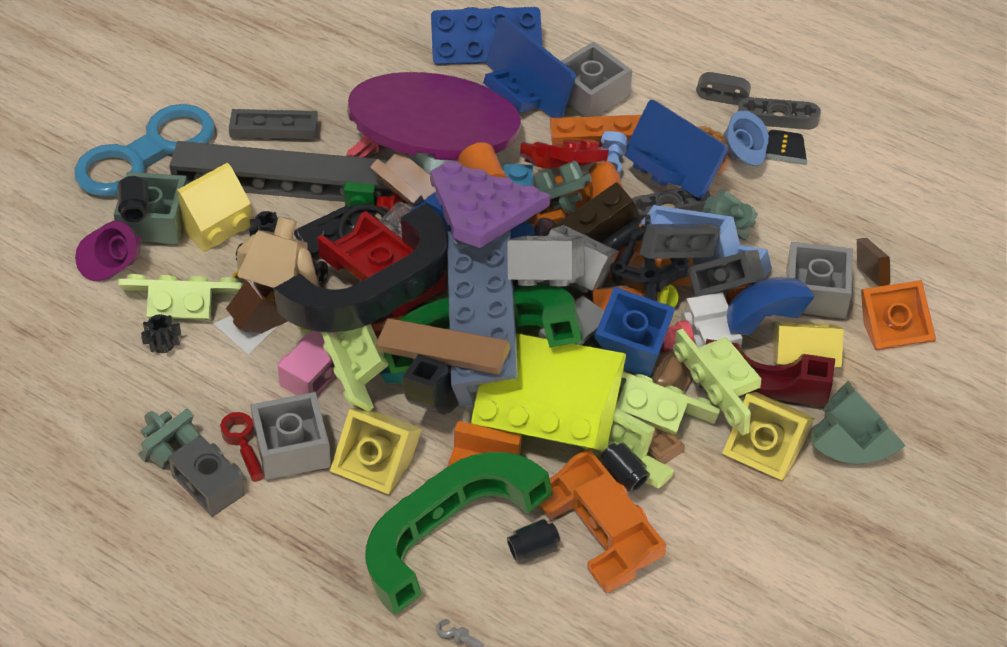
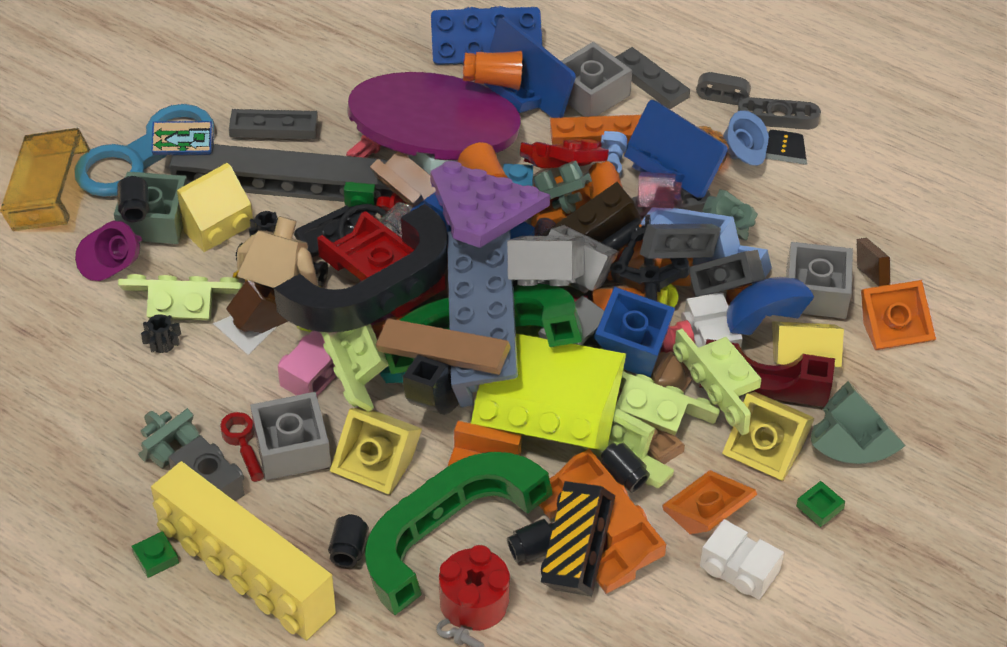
(40, 178): none -> clear yellow panel
(155, 554): none -> green plate
(182, 137): none -> panel
(244, 551): none -> light yellow brick
(348, 540): none -> black brick
(474, 588): none -> red brick
(494, 68): none -> orange plant
(577, 538): none -> brick
(654, 79): none -> dark grey plate
(658, 190): none -> clear pink brick
(707, 502): none -> orange slope
(740, 560): none -> white brick
(820, 503): none -> green plate

